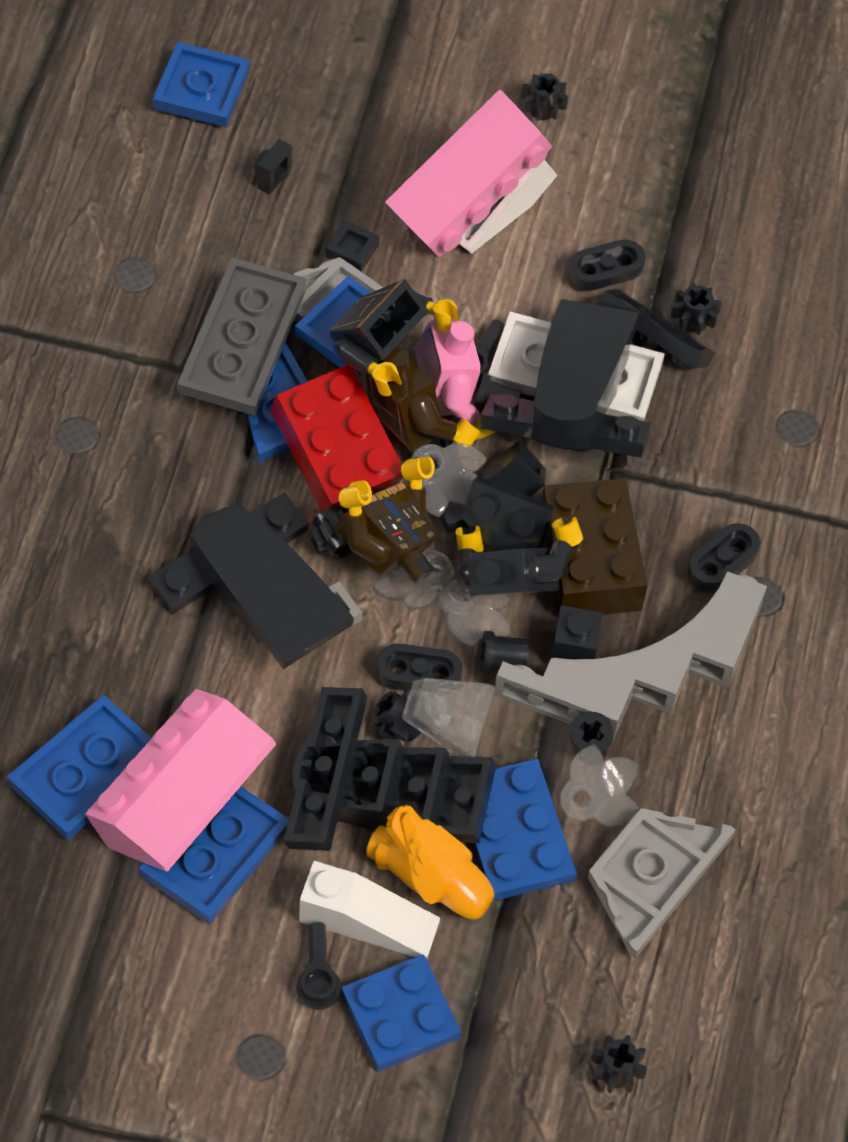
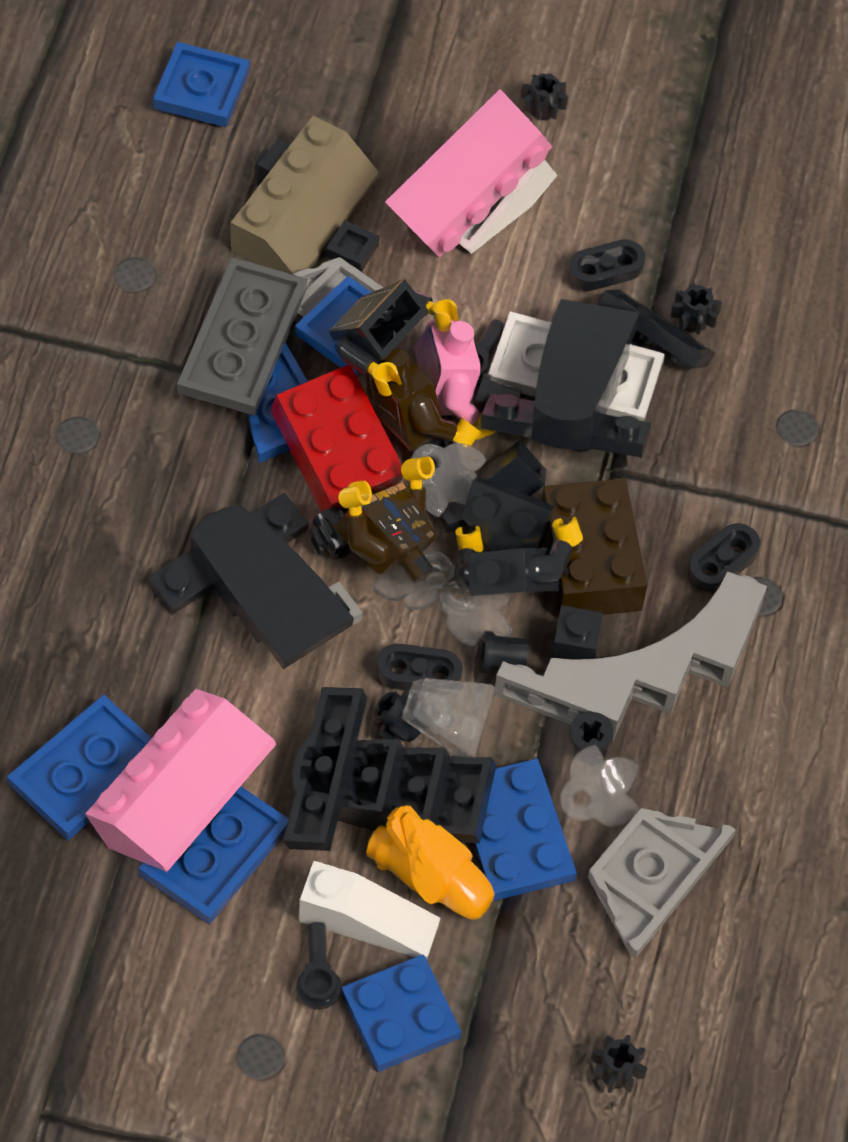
(303, 199): none -> dark tan slope

